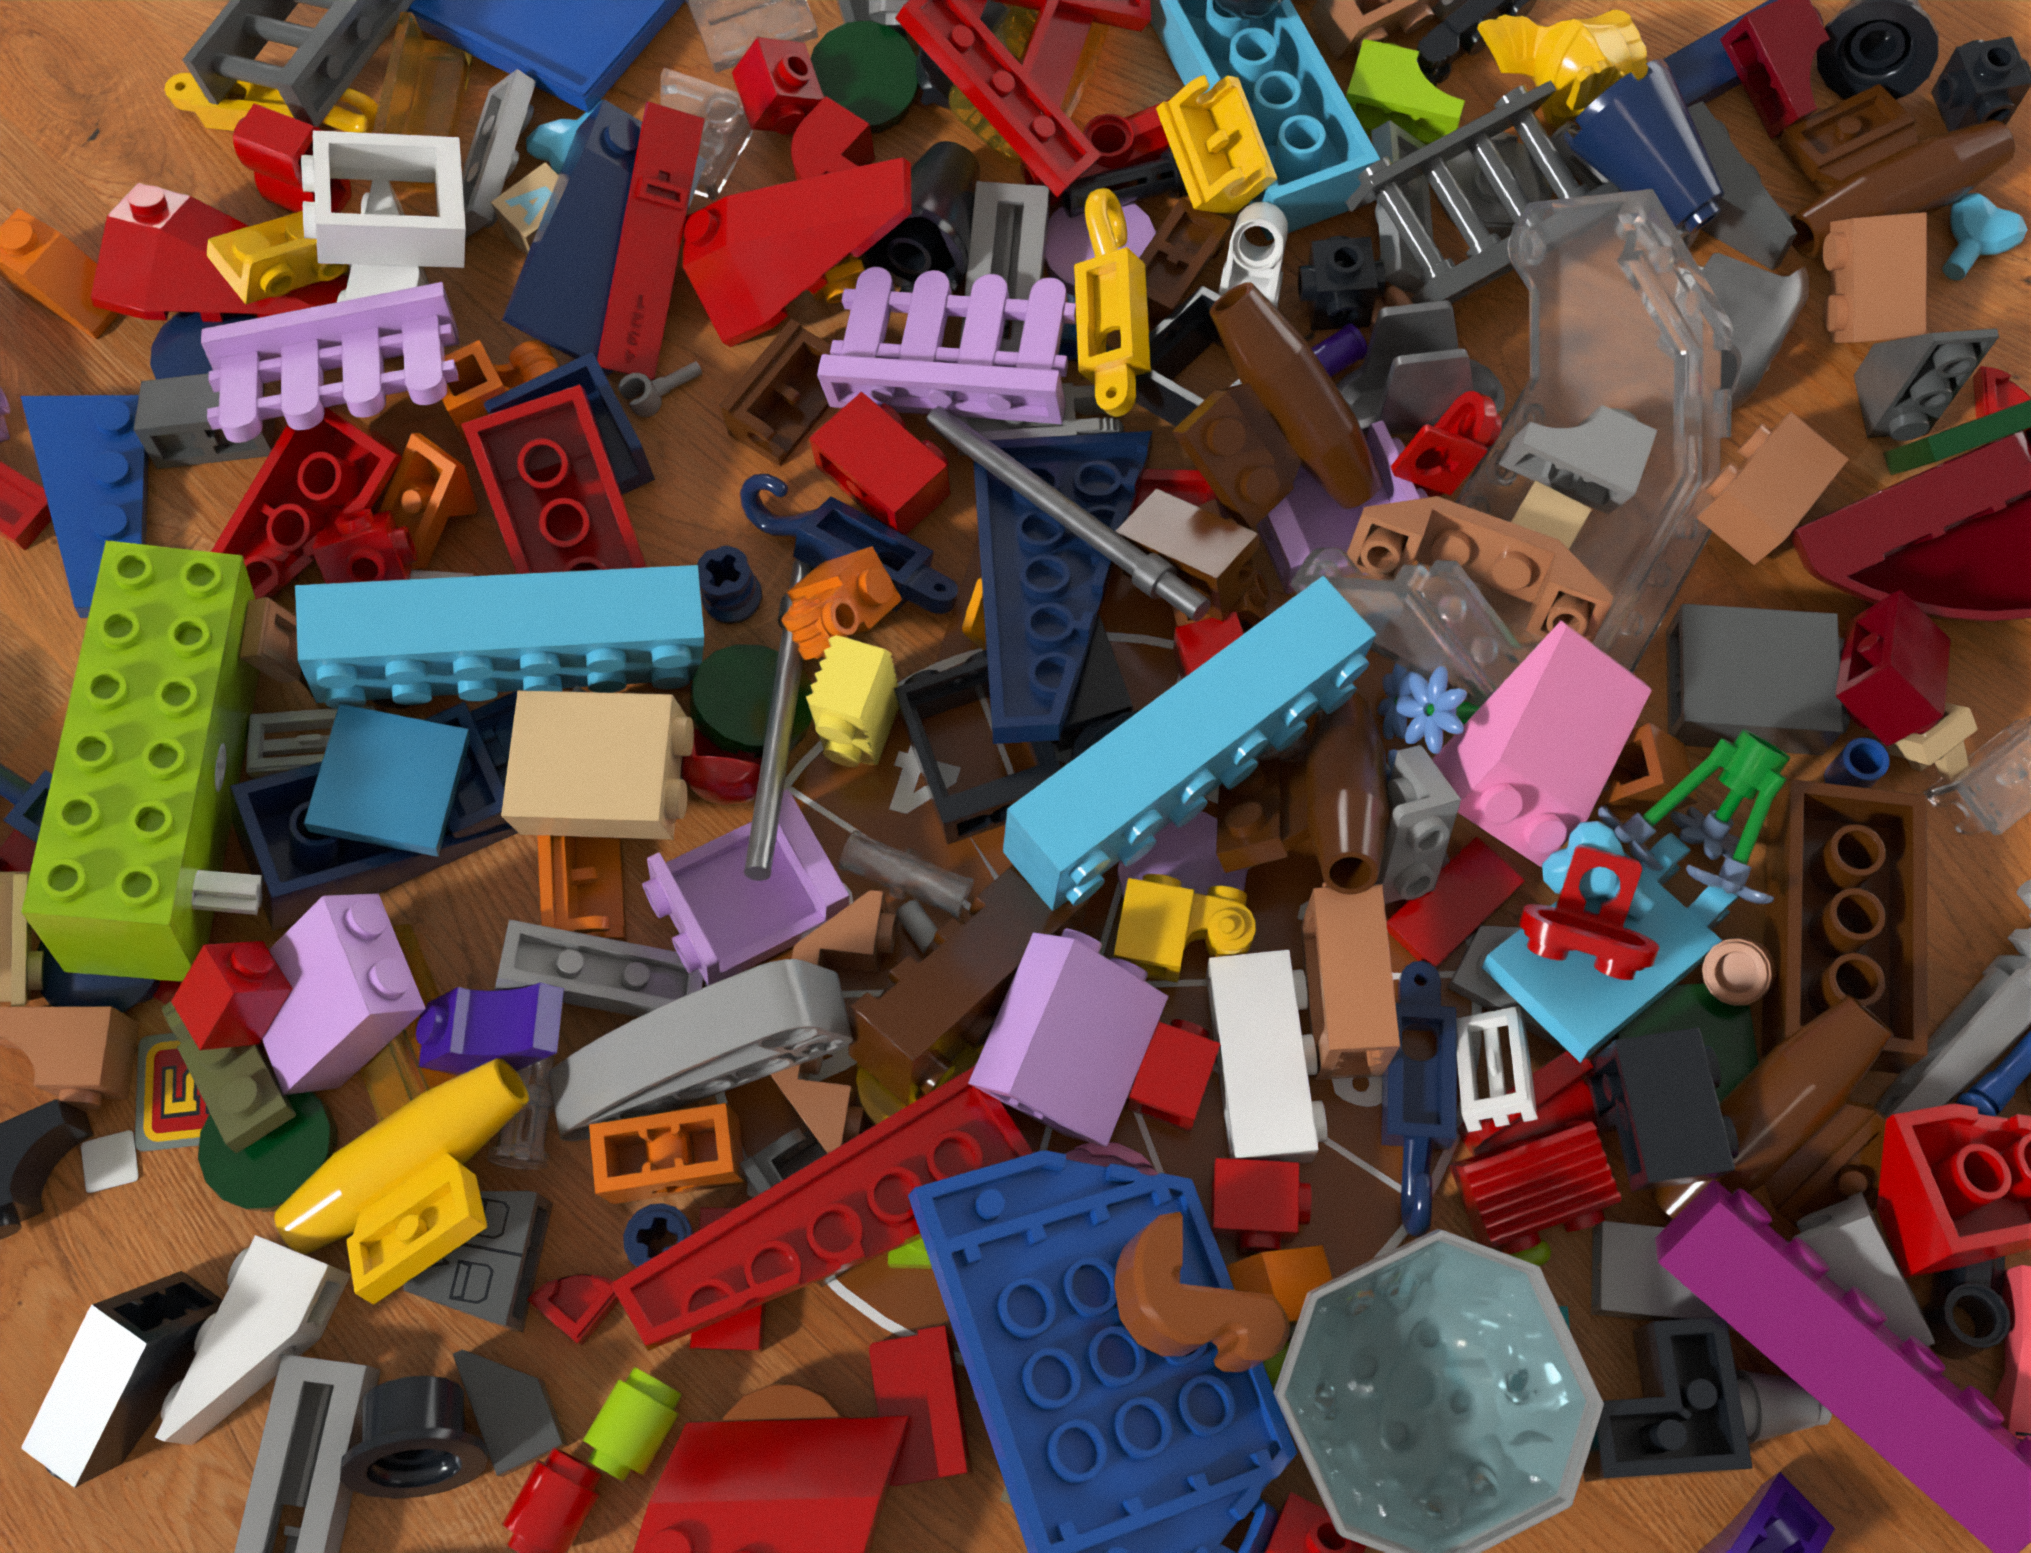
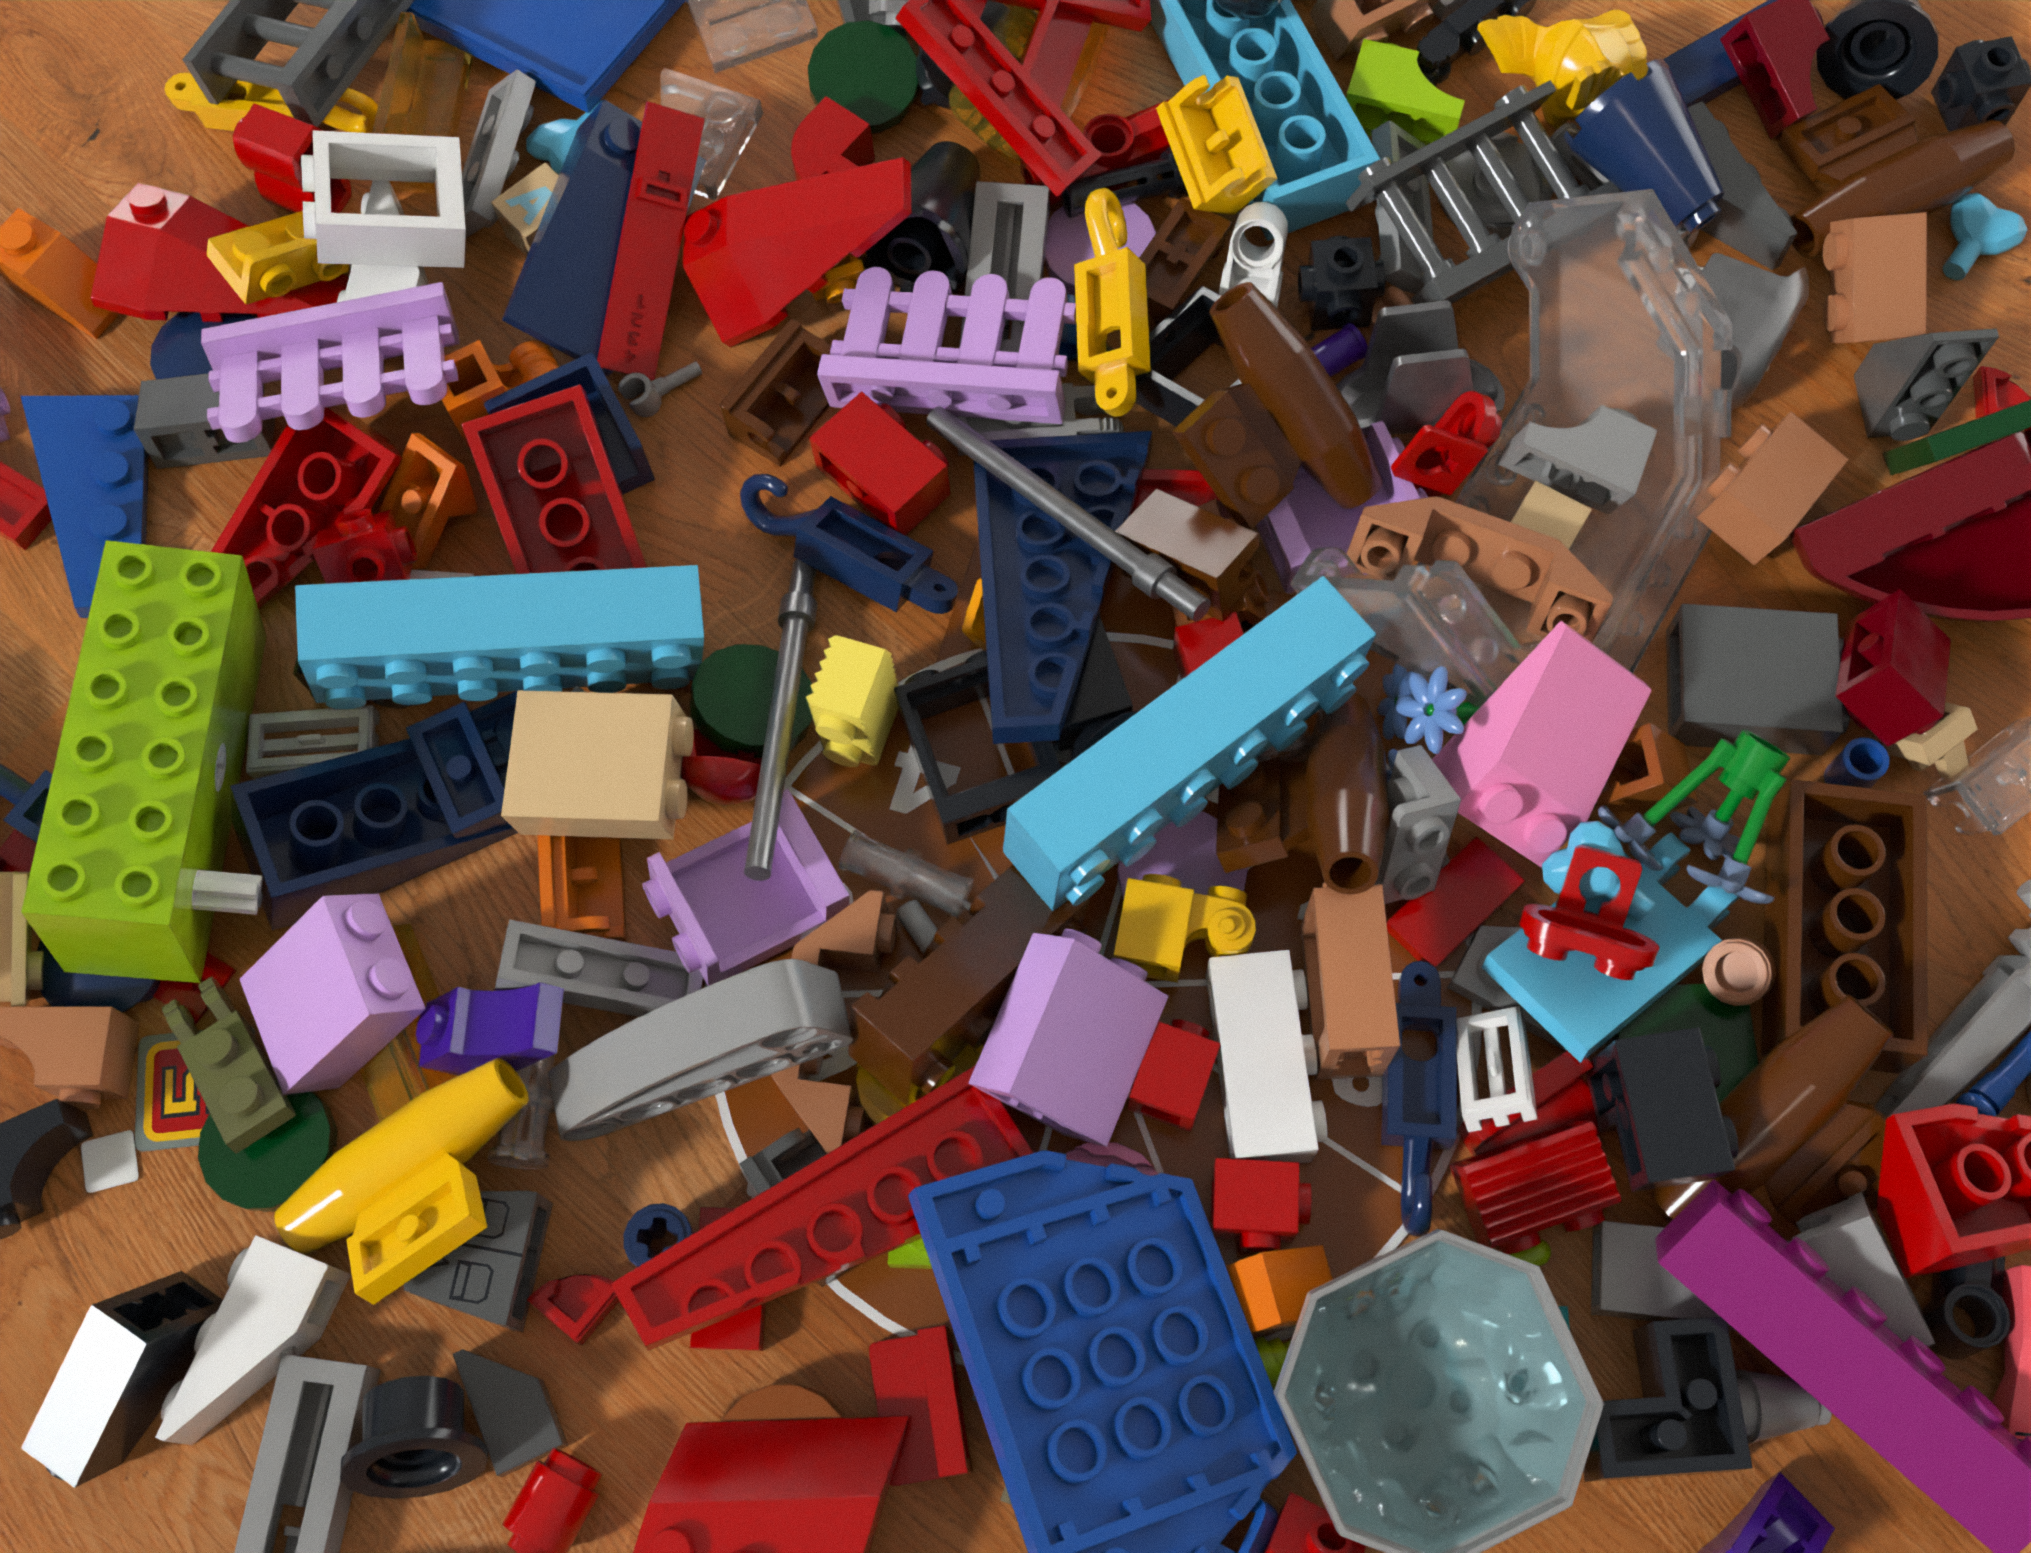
(231, 995): red brick -> none
(271, 640): nougat tile -> none
(388, 780): dark azure tile -> none
(632, 1425): lime brick -> none
(667, 1153): orange brick -> none
(721, 595): dark blue bush -> none
(777, 85): red brick -> none
(840, 600): orange brick -> none
(1183, 1317): dark orange animal -> none

